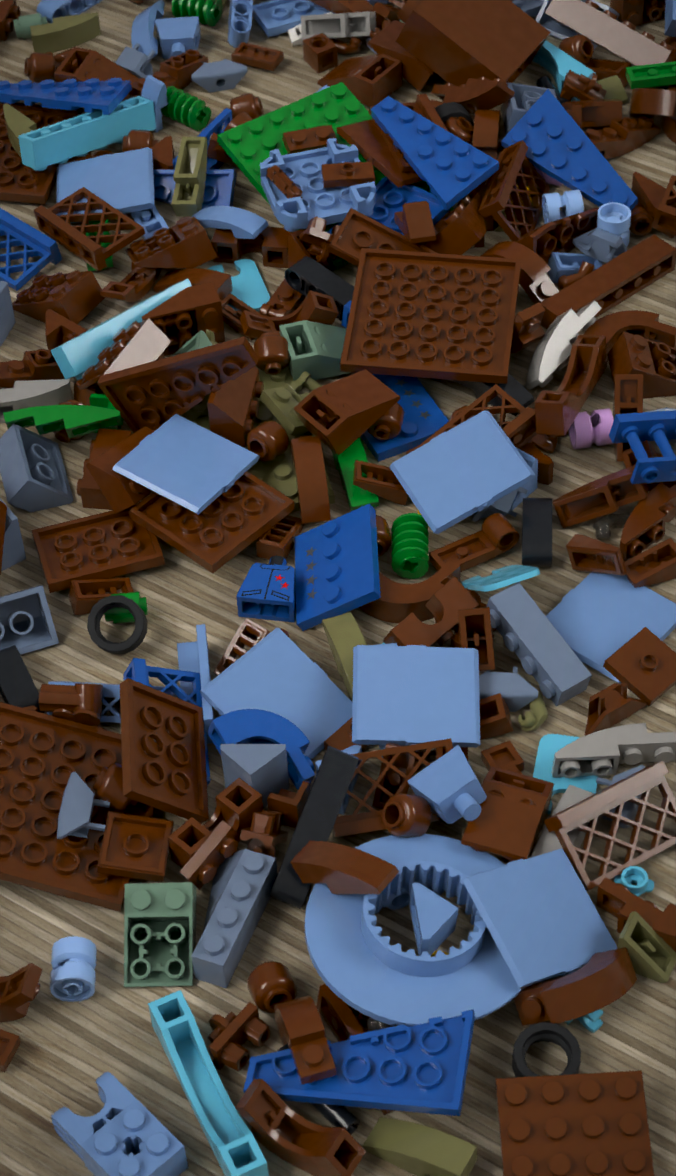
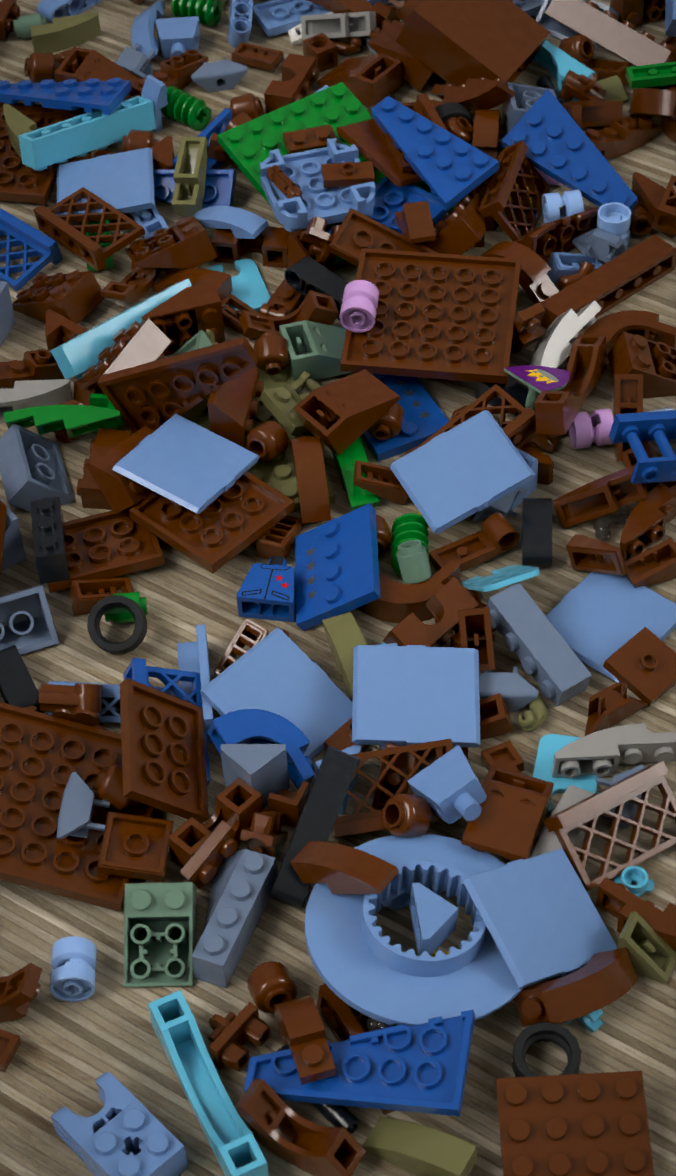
(49, 540): none -> black arch
(297, 79): none -> reddish brown arch
(359, 306): none -> lavender wheel
(413, 562): none -> sand green brick
(539, 379): none -> shield

